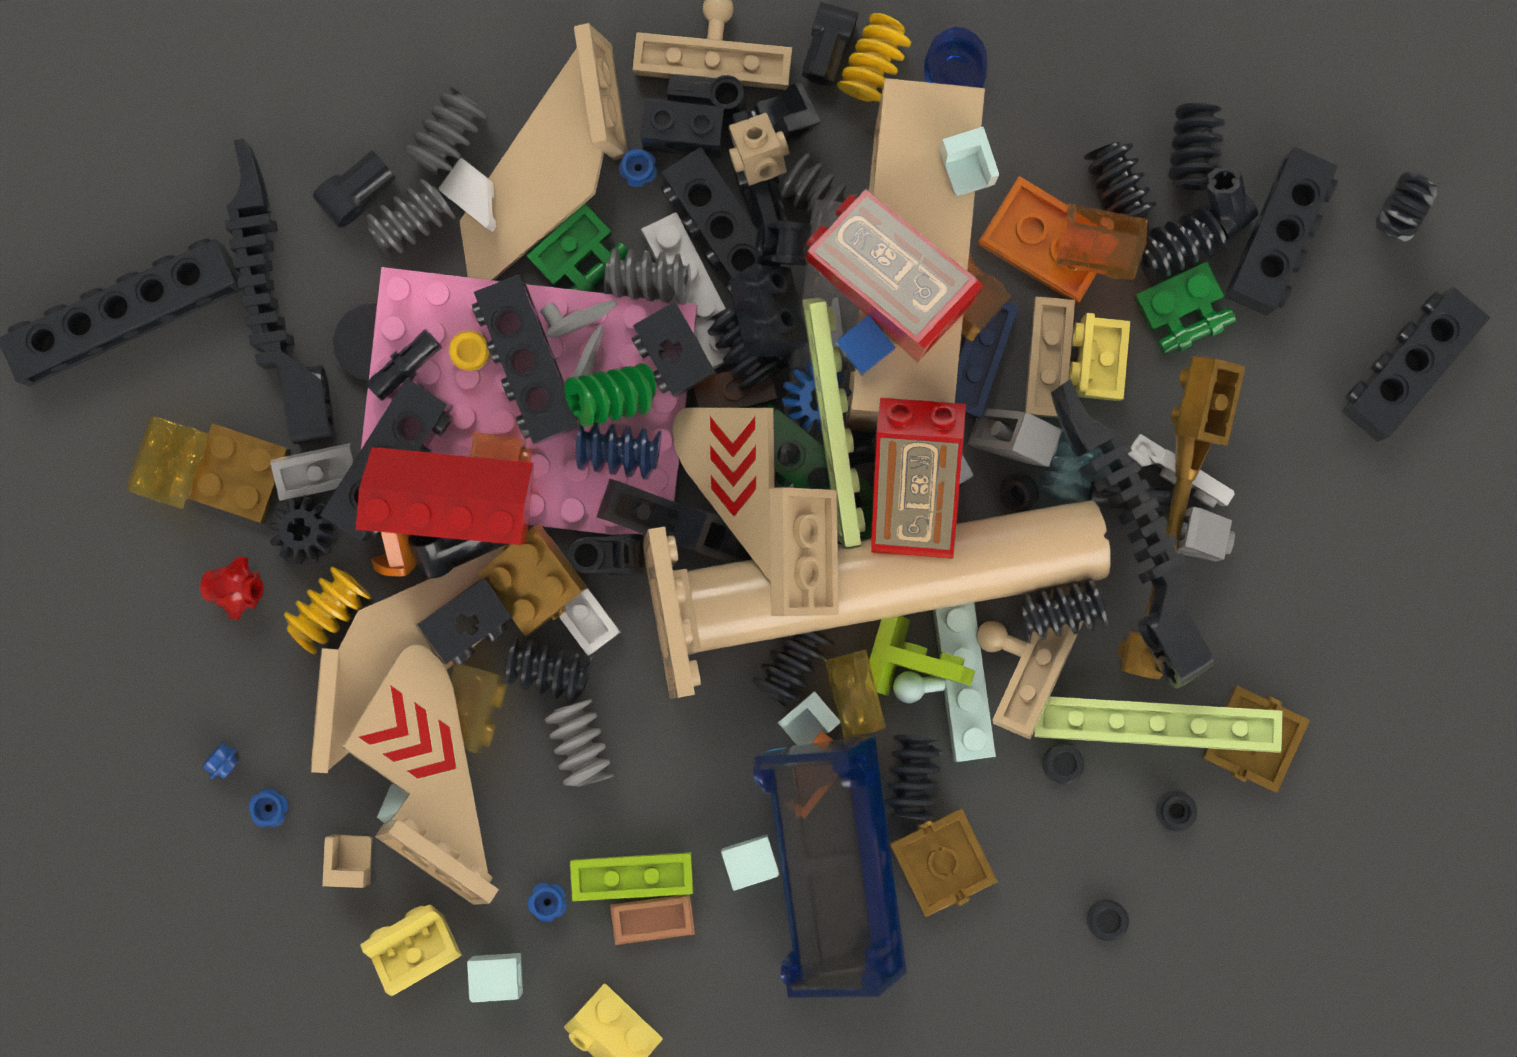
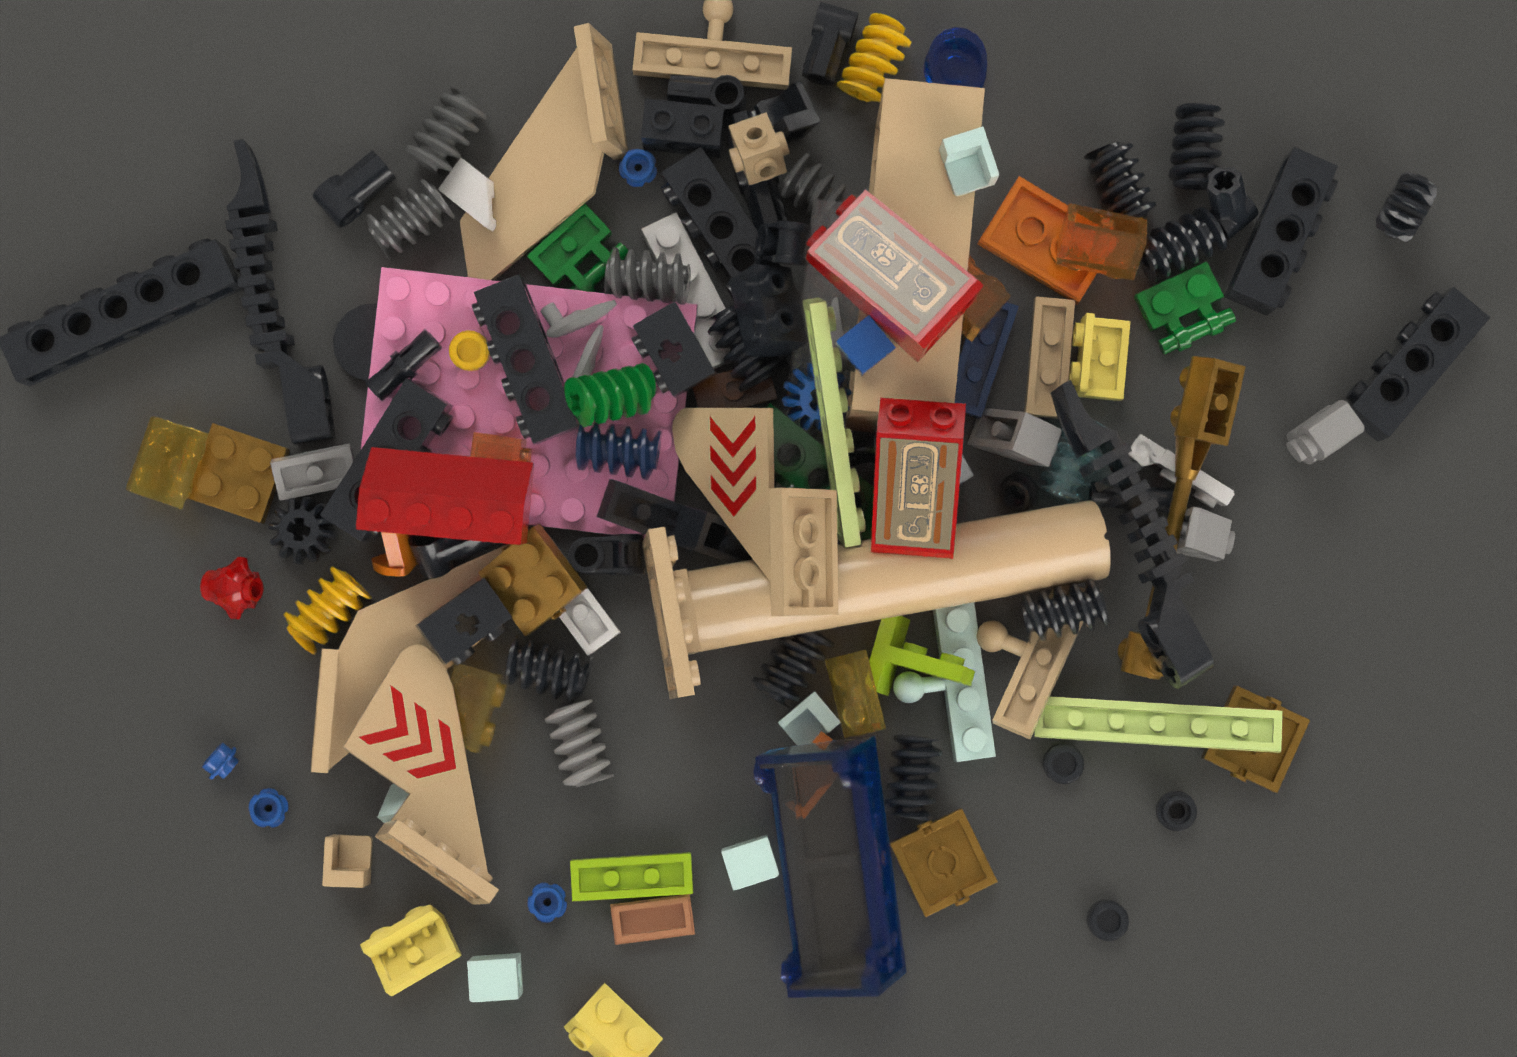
(1324, 433): none -> light grey brick

